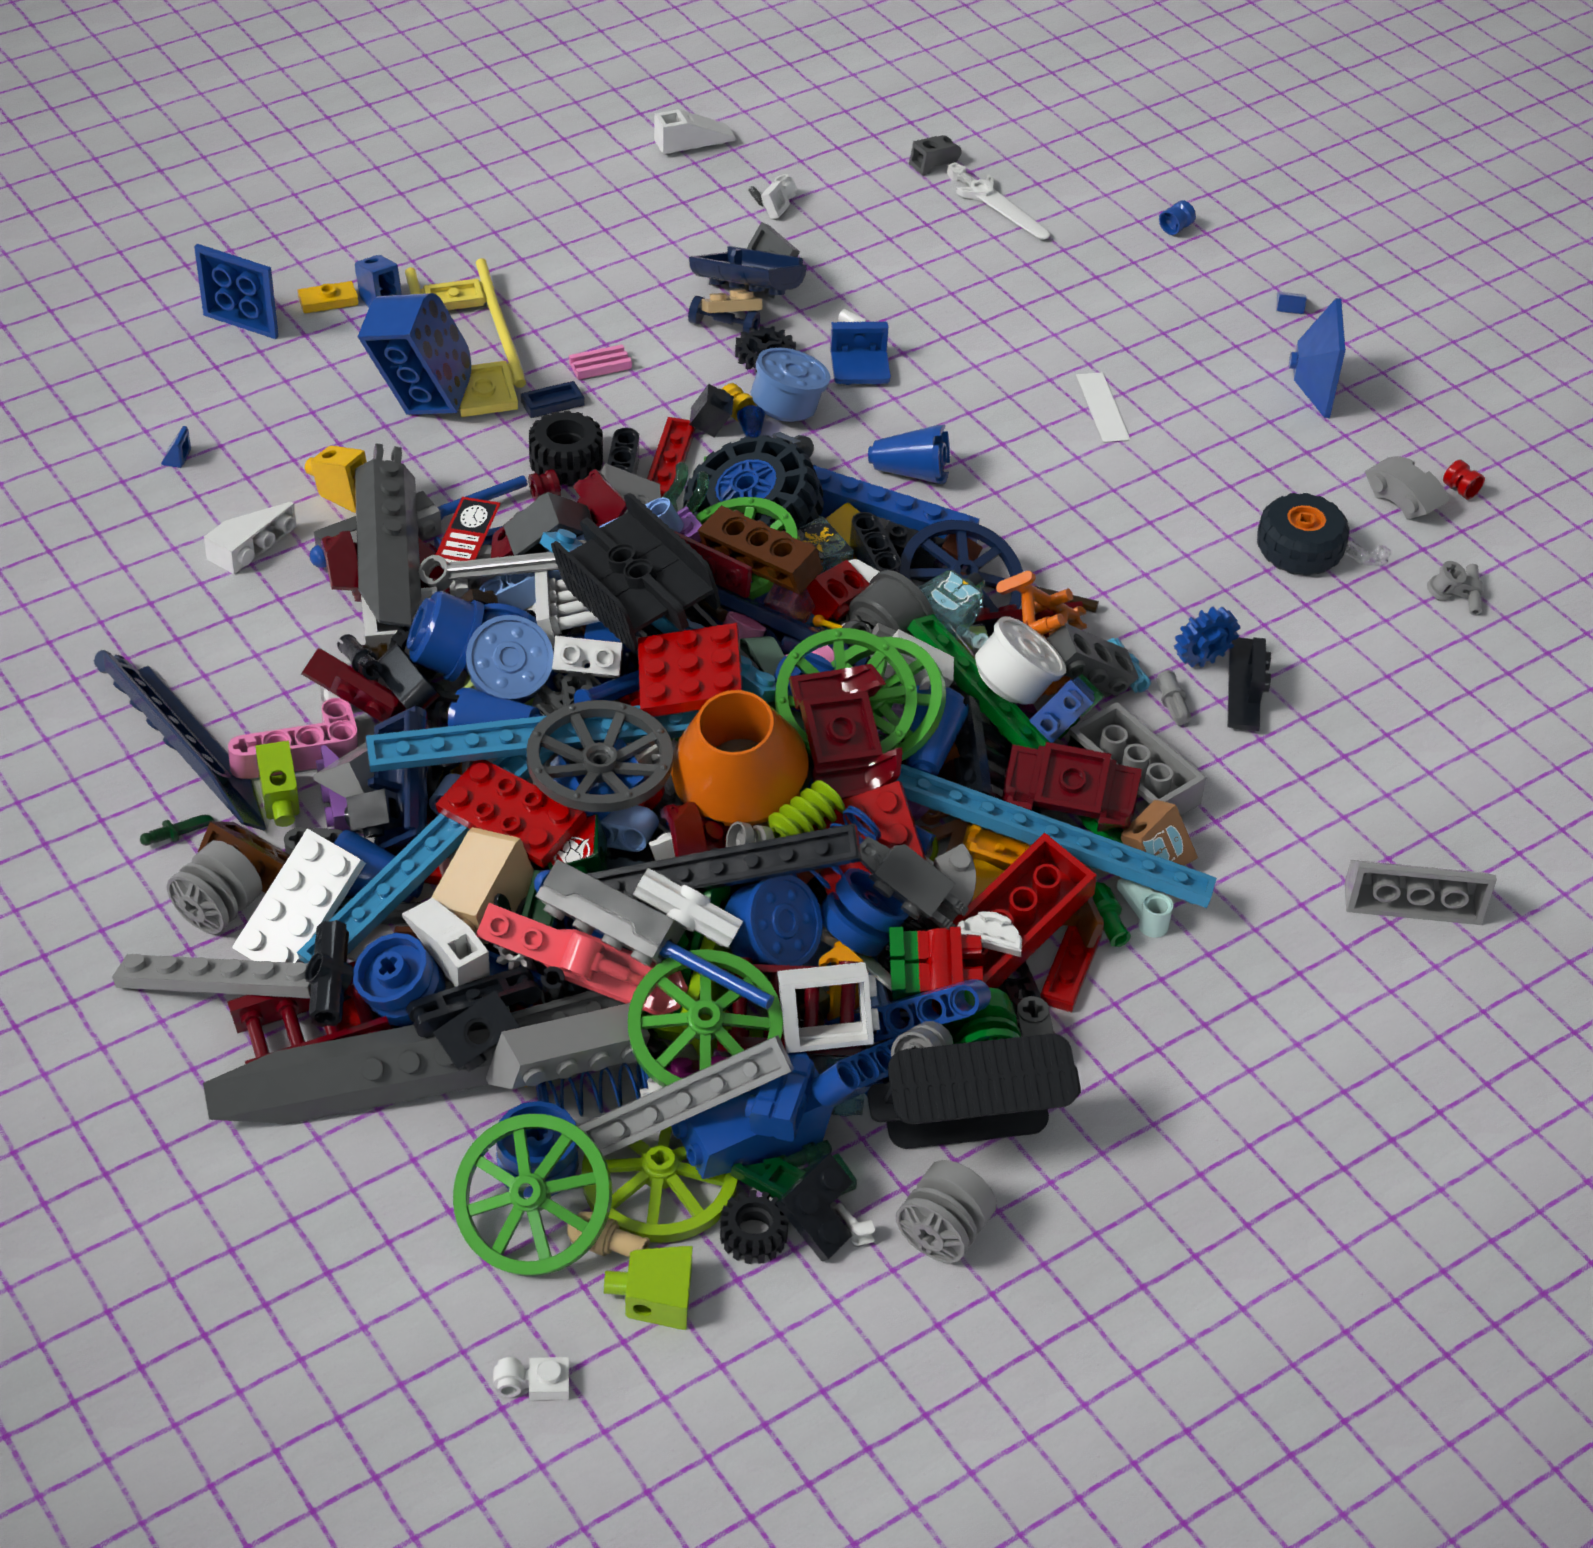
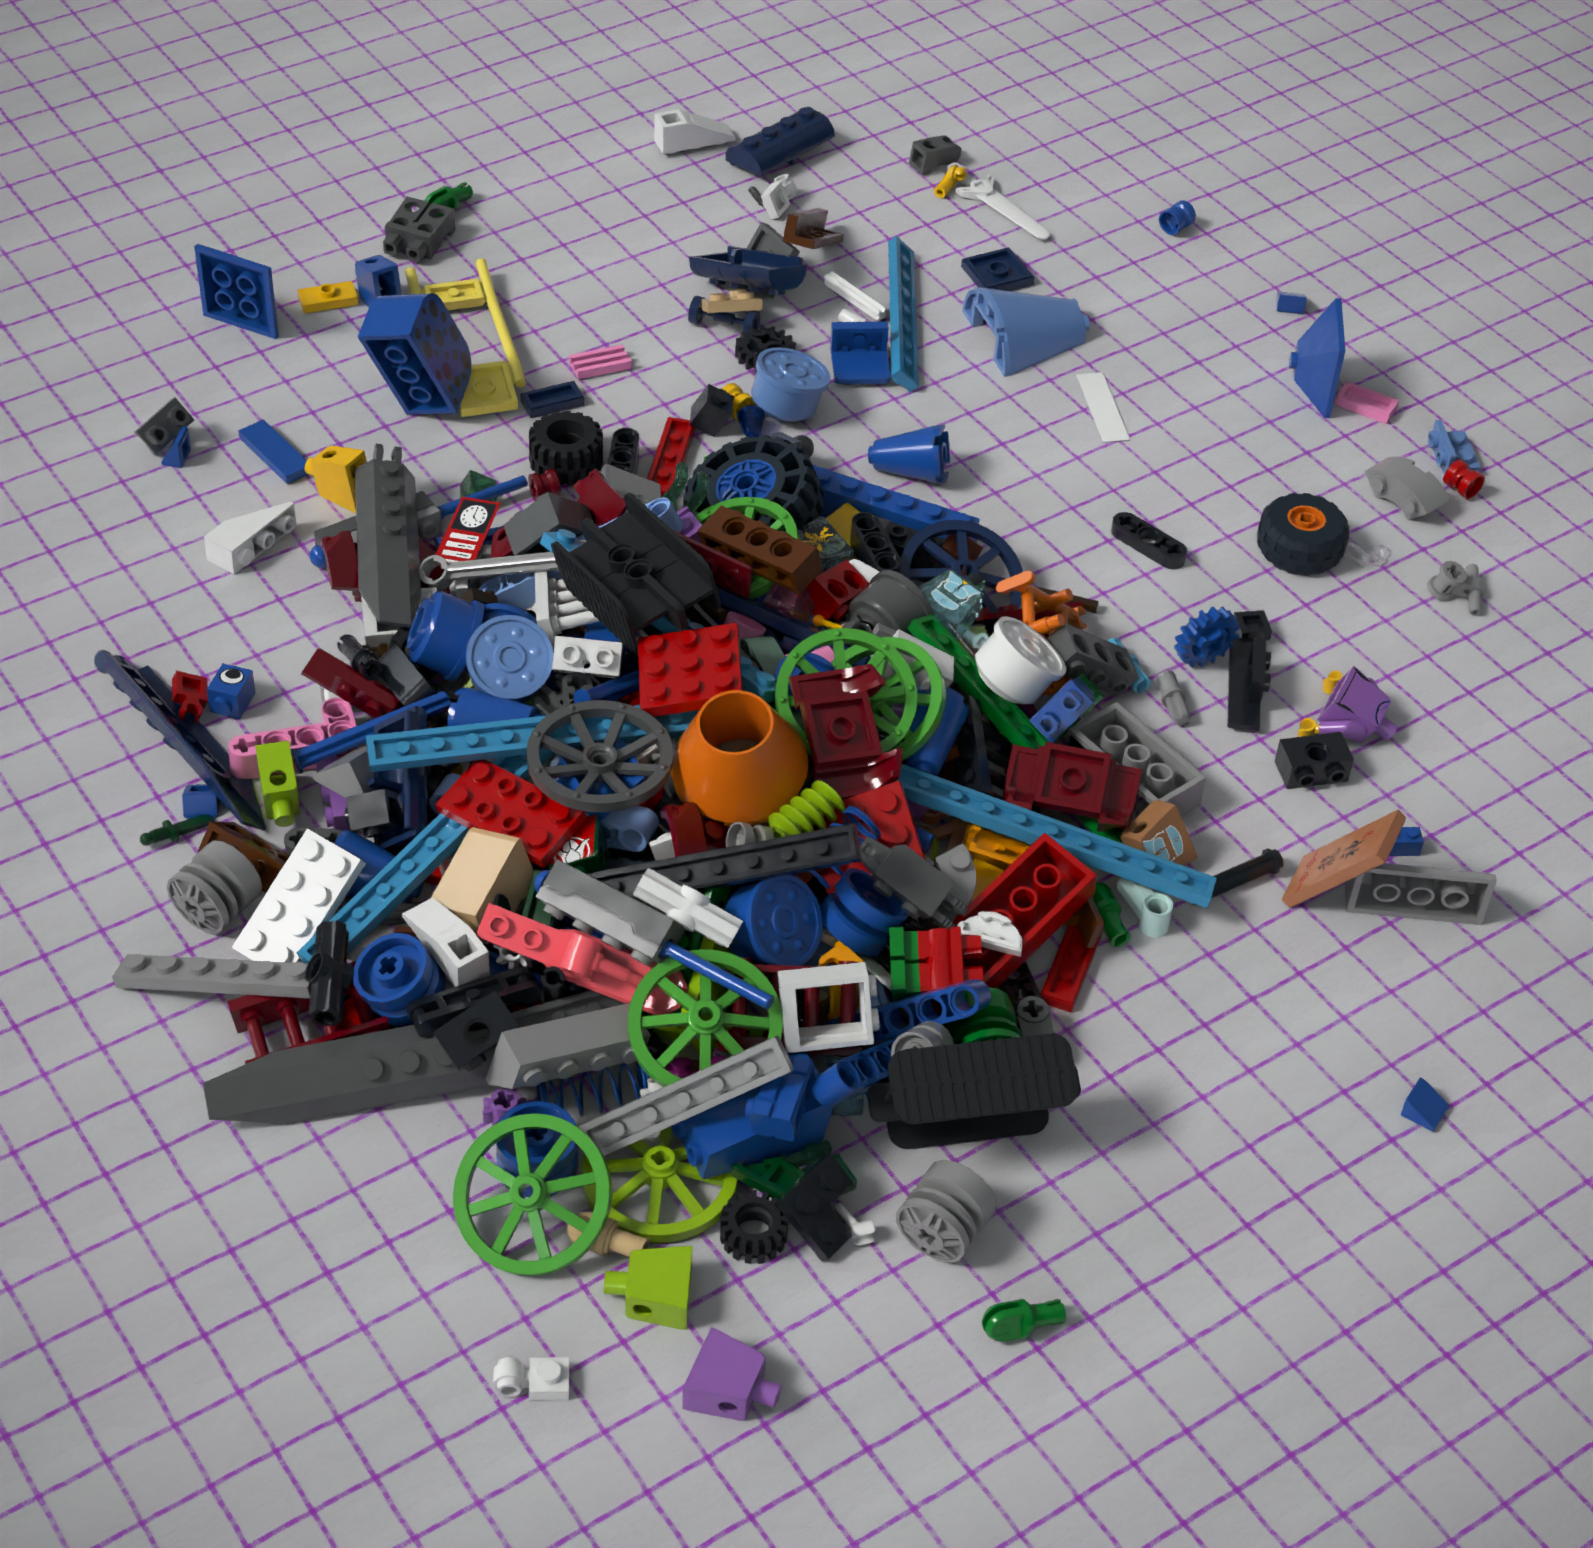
(164, 425): none -> dark grey hips
(190, 692): none -> red plate
(199, 801): none -> blue slope
(231, 691): none -> blue brick
(274, 451): none -> blue tile
(357, 735): none -> blue axle
(418, 231): none -> dark grey hips
(450, 196): none -> green arm
(474, 483): none -> clear green slope
(499, 1104): none -> medium lavender gear
(728, 1379): none -> medium lavender torso
(781, 142): none -> dark blue container
(808, 230): none -> reddish brown fence
(855, 296): none -> white axle
(903, 315): none -> dark azure plate
(950, 179): none -> yellow arm
(998, 270): none -> dark blue tile
(1019, 1319): none -> green arm
(1026, 325): none -> medium blue cone
(1166, 549): none -> black beam
(1253, 624): none -> black plate
(1268, 862): none -> black axle
(1314, 760): none -> black brick
(1344, 859): none -> nougat tile
(1353, 708): none -> medium lavender torso
(1366, 402): none -> bright pink tile
(1408, 842): none -> blue piece
(1424, 1106): none -> blue slope
(1451, 447): none -> medium blue bracket

